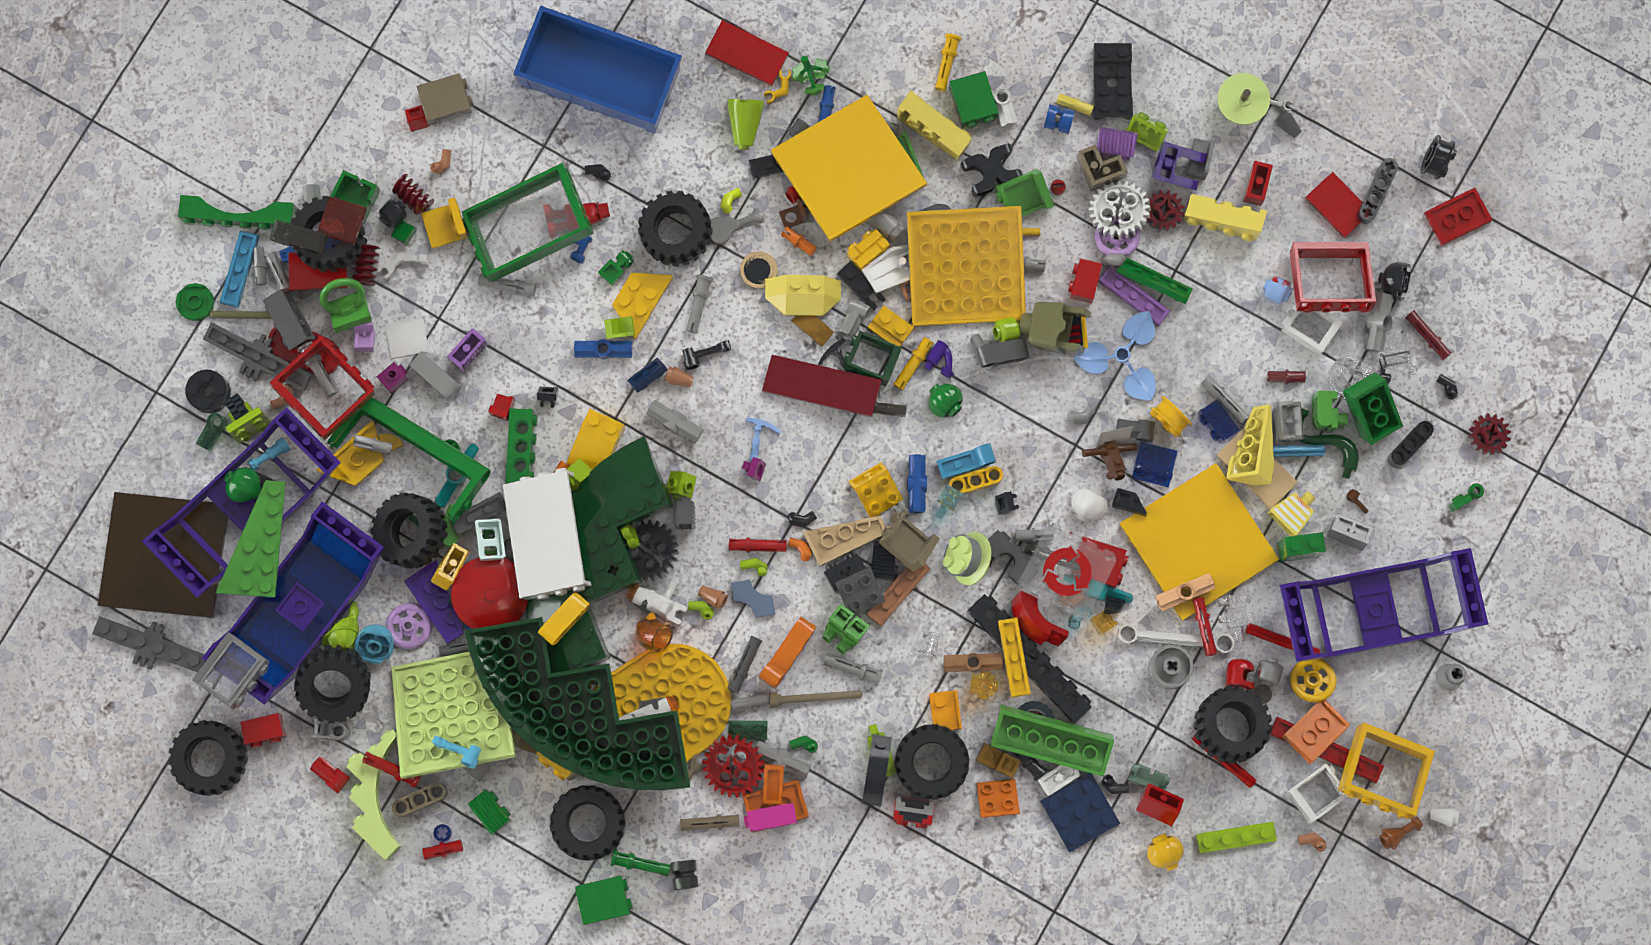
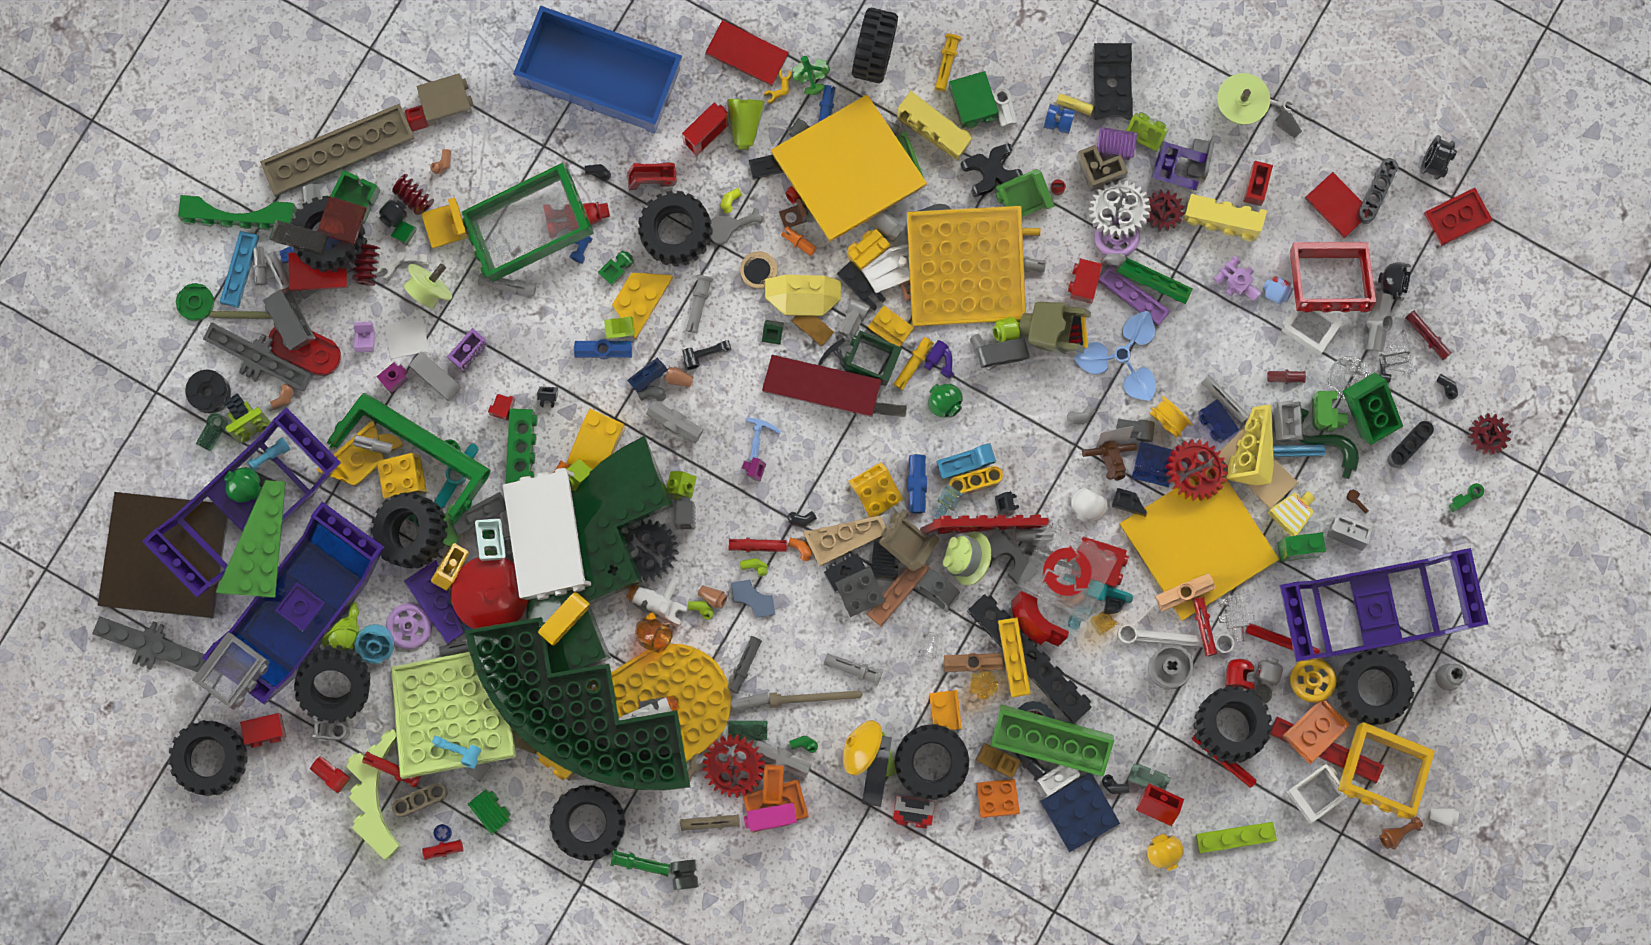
(319, 371): light grey pin -> none
(337, 150): none -> dark tan plate
(341, 360): red window -> none
(347, 310): bright green tile -> none
(401, 475): none -> yellow bracket
(426, 286): none -> yellowish green piece
(603, 900): green brick -> none
(630, 535): lime tile -> none
(654, 391): none -> dark grey arm
(659, 173): none -> red piece
(705, 128): none -> red window
(772, 332): none -> dark green slope
(787, 653): orange beam -> none
(844, 629): bright green hips -> none
(862, 747): none -> yellow dish
(874, 45): none -> black tyre
(937, 585): none -> dark grey window
(982, 523): none -> red wing
(1203, 485): none -> red gear
(1239, 281): none -> lavender piece
(1313, 839): nougat arm -> none
(1398, 675): none -> black tyre

